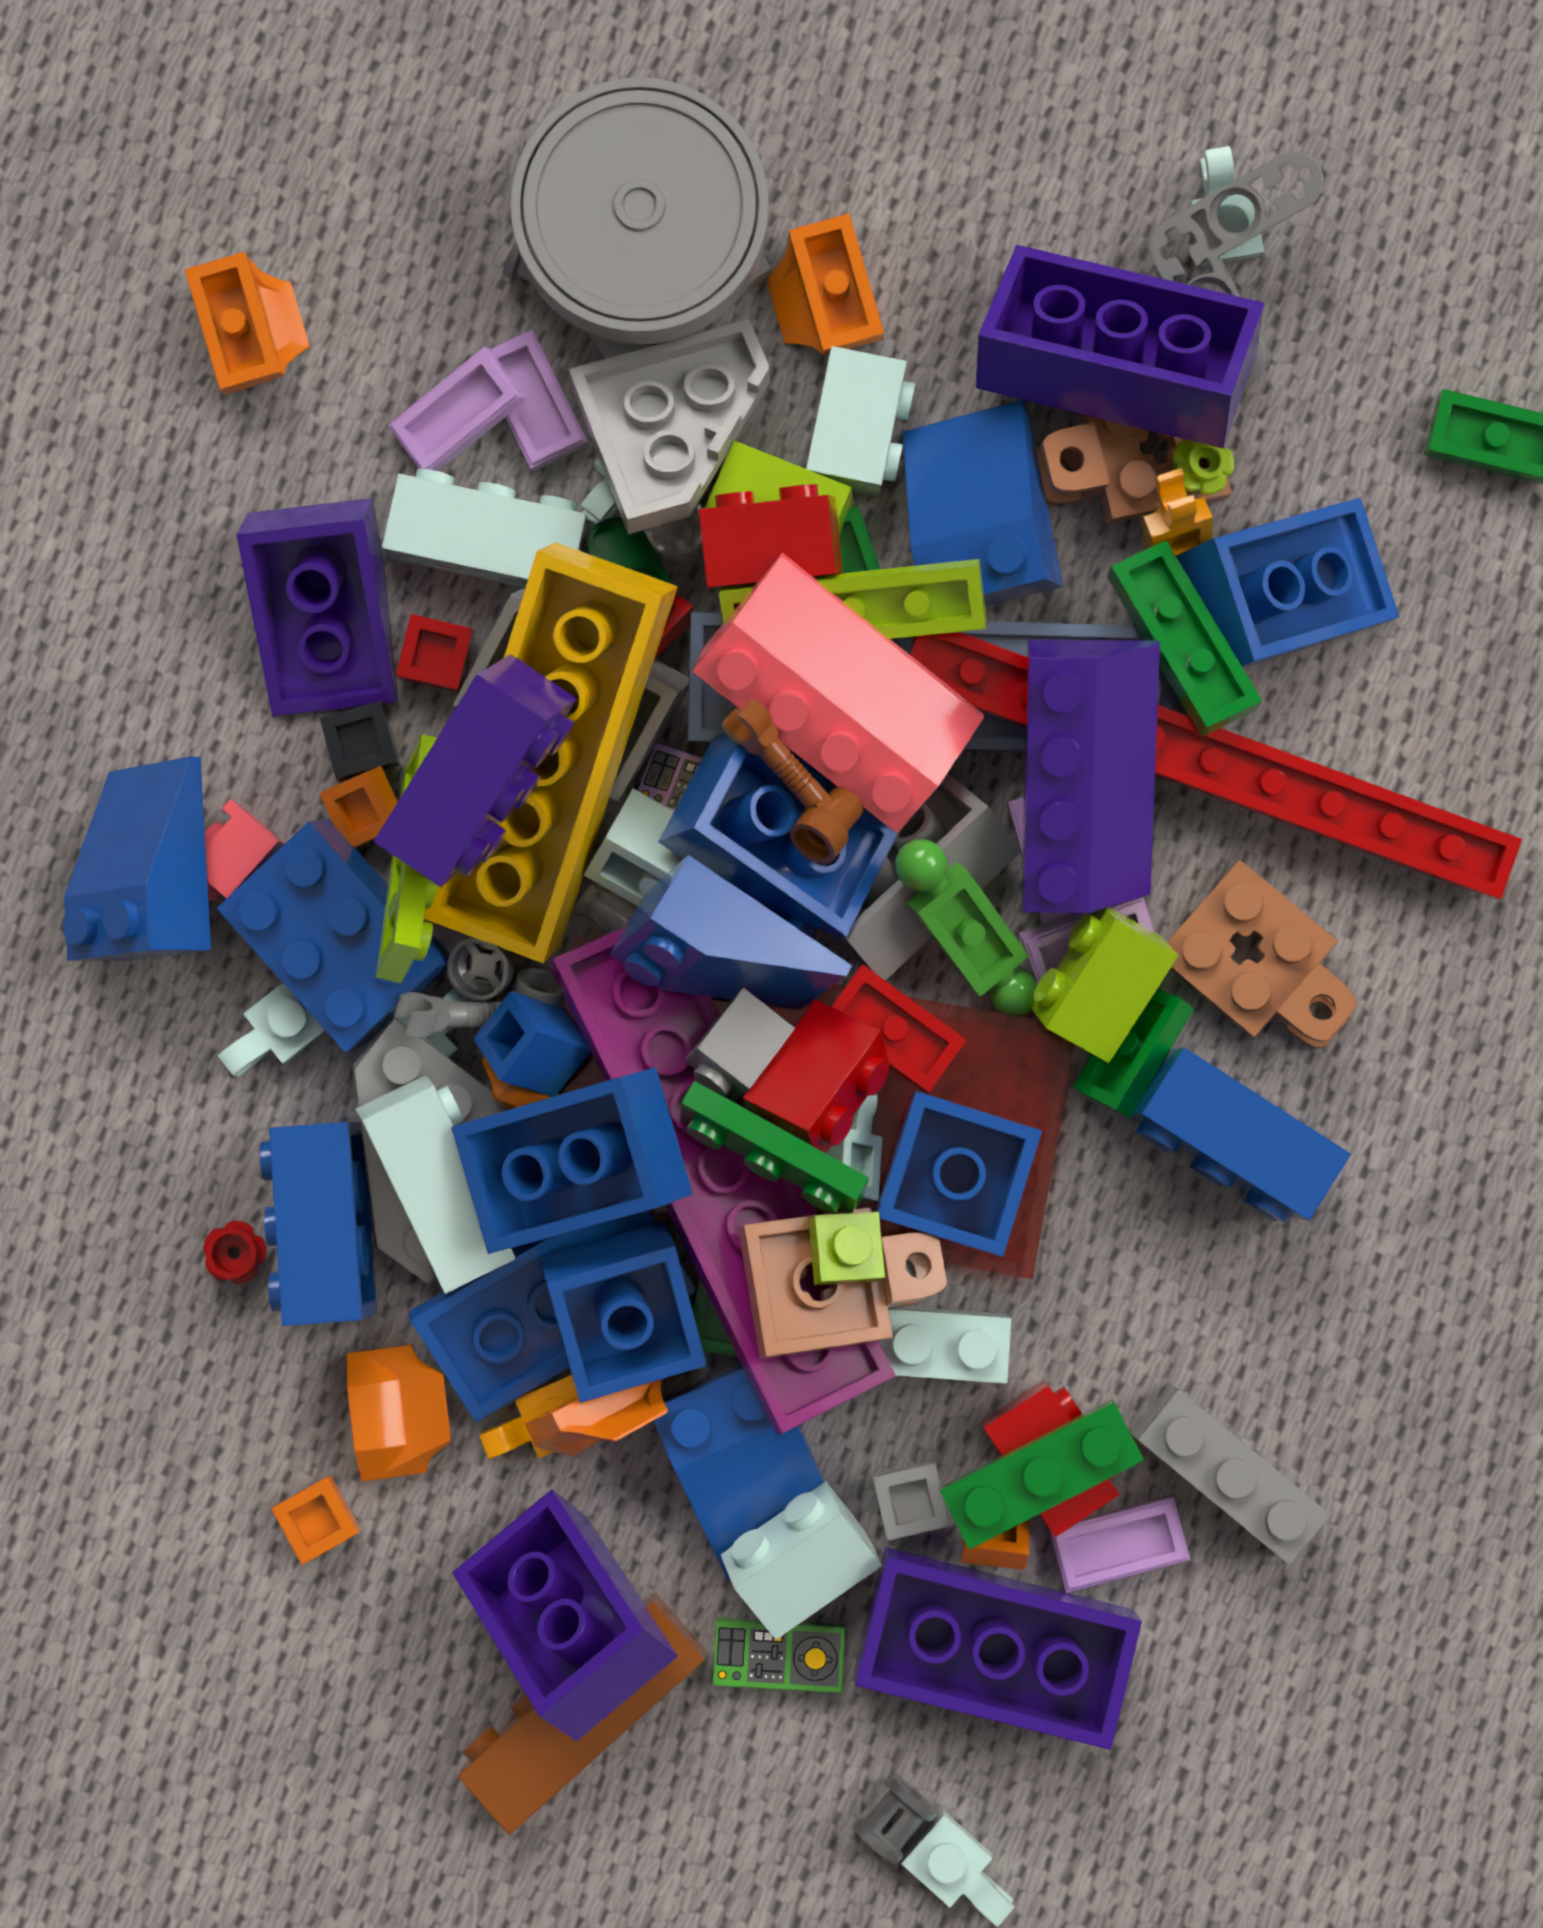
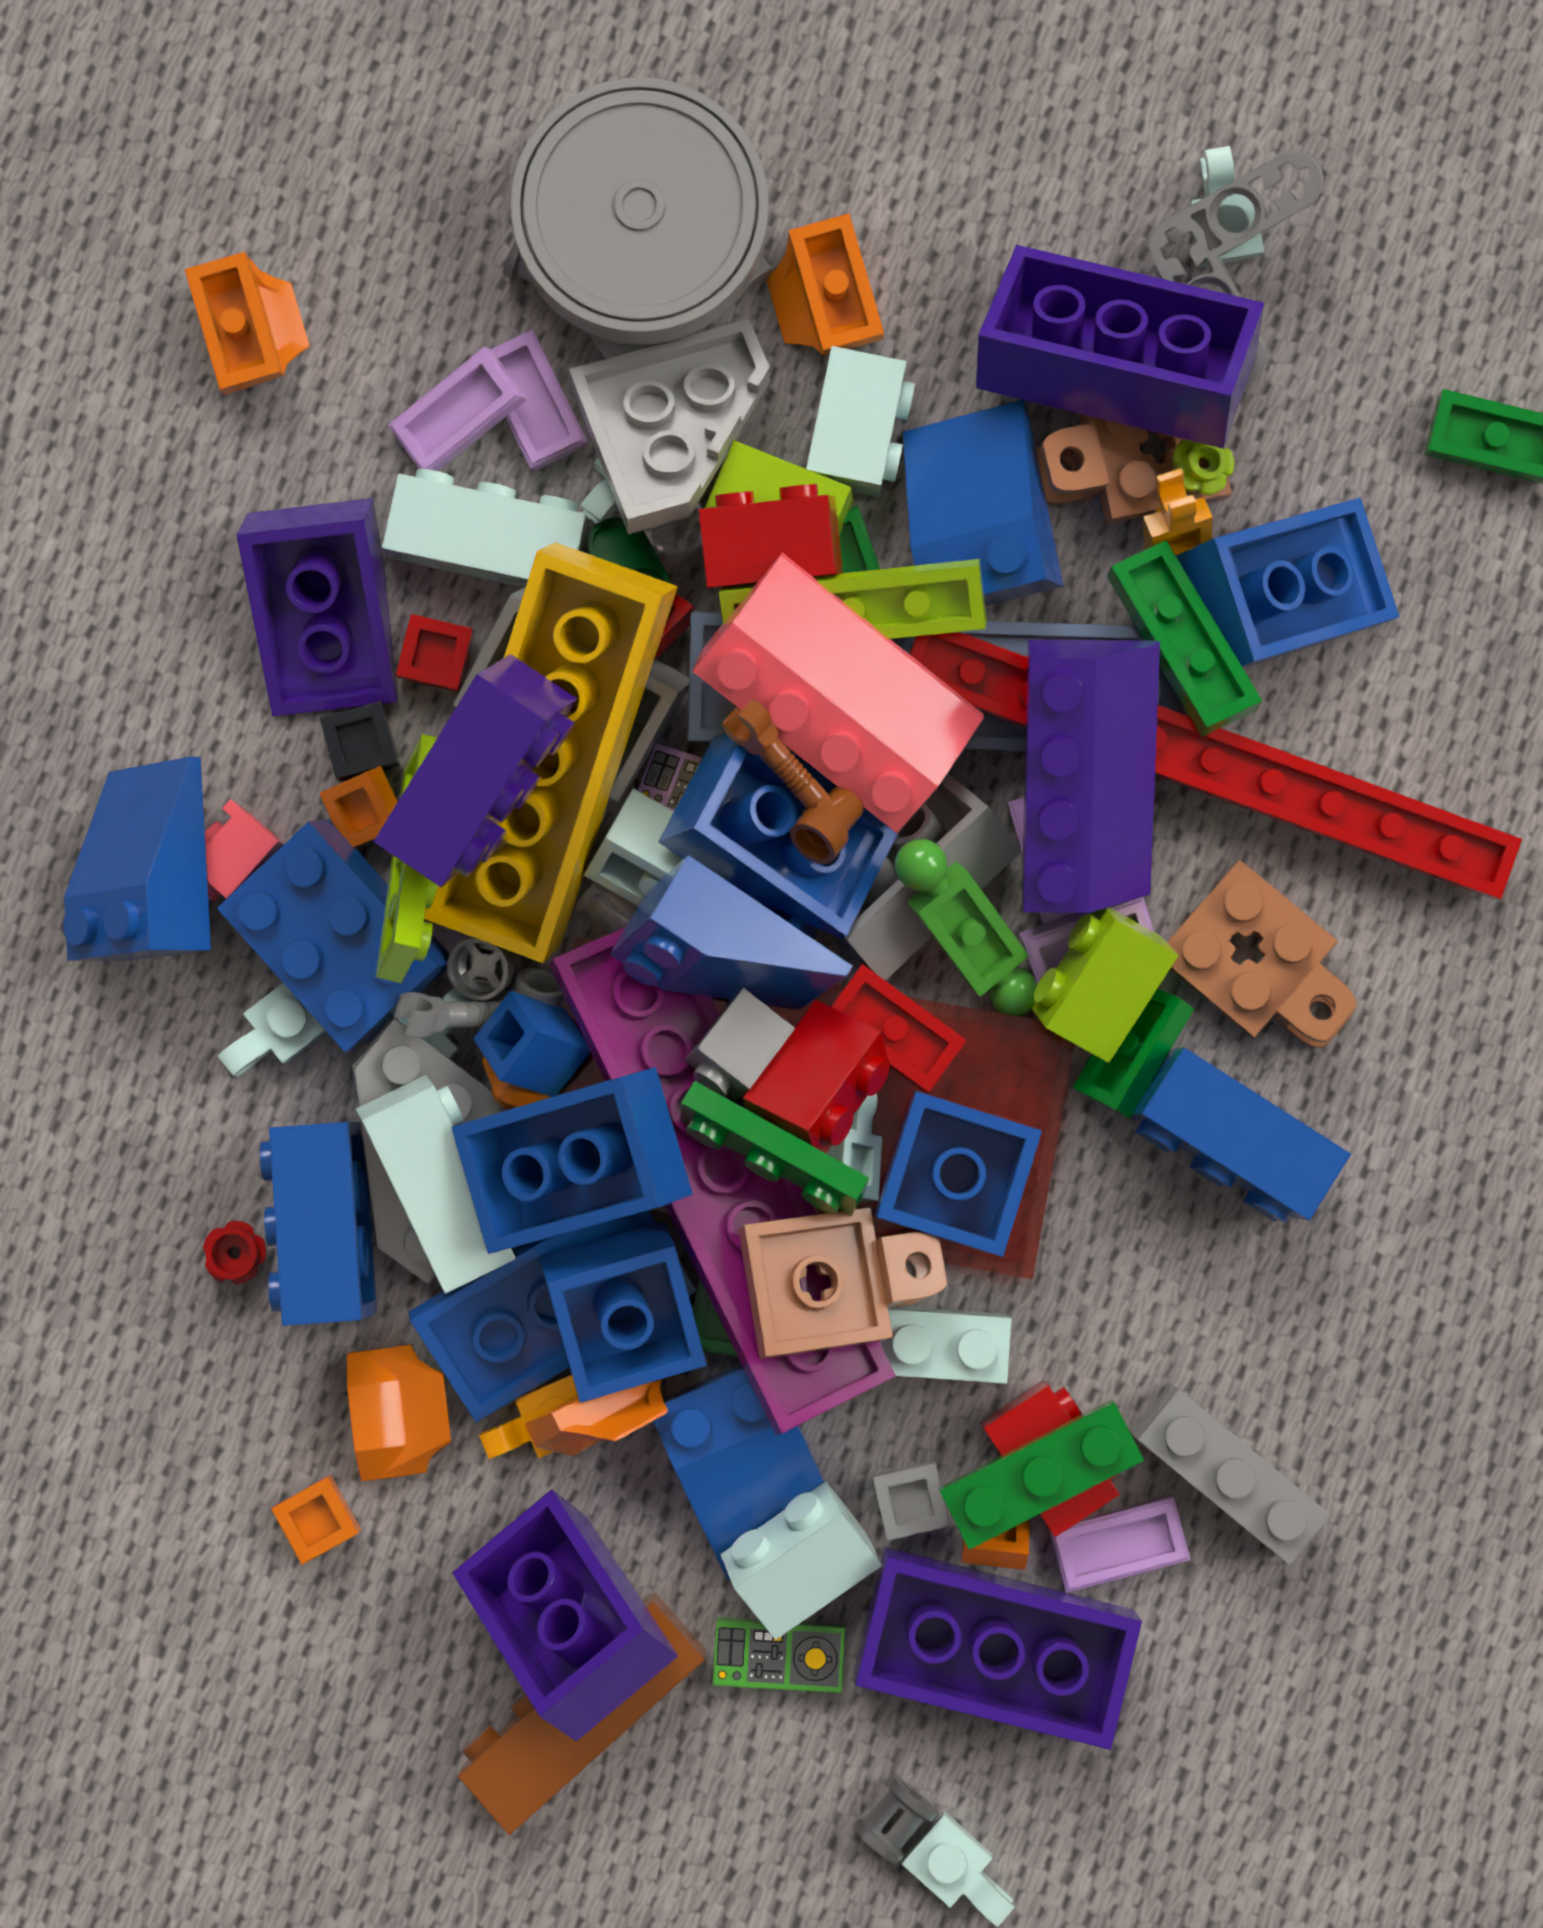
(846, 1248): lime plate -> none

